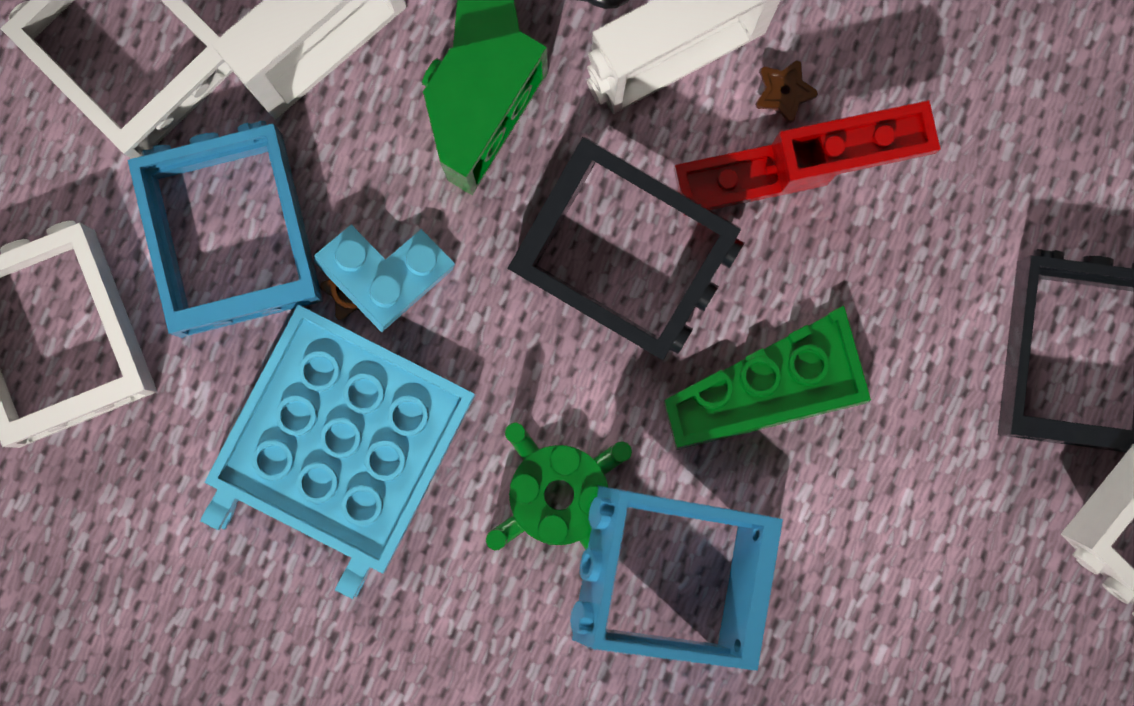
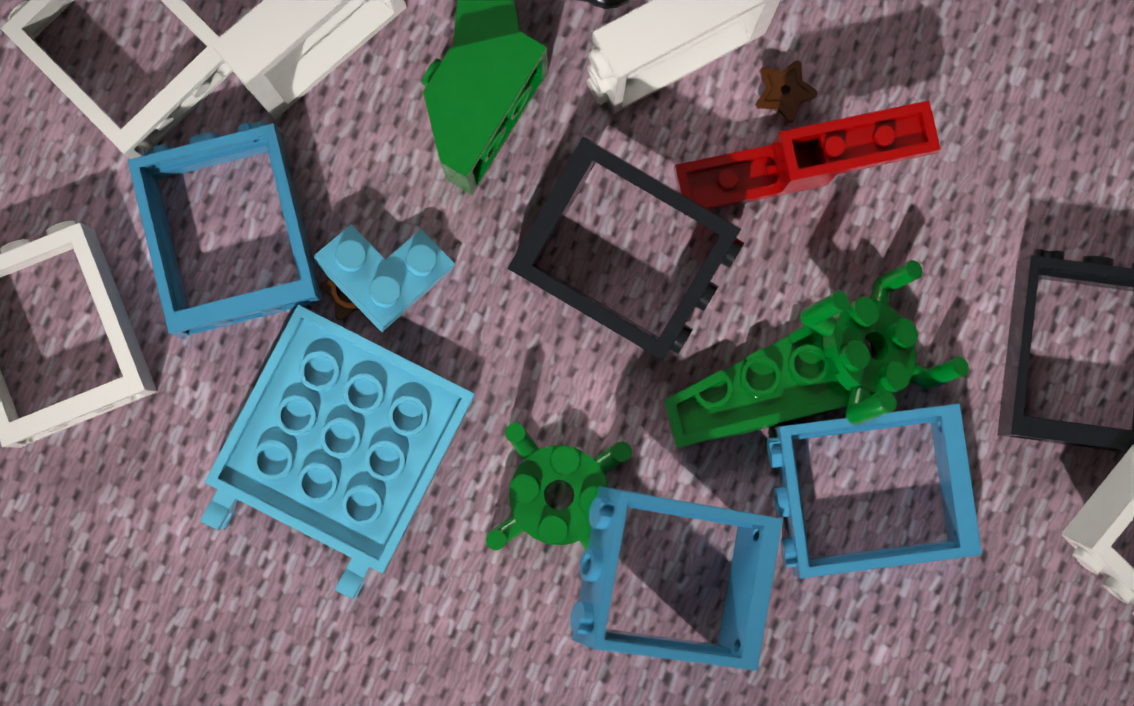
(894, 341): none -> green plate
(954, 487): none -> dark azure window

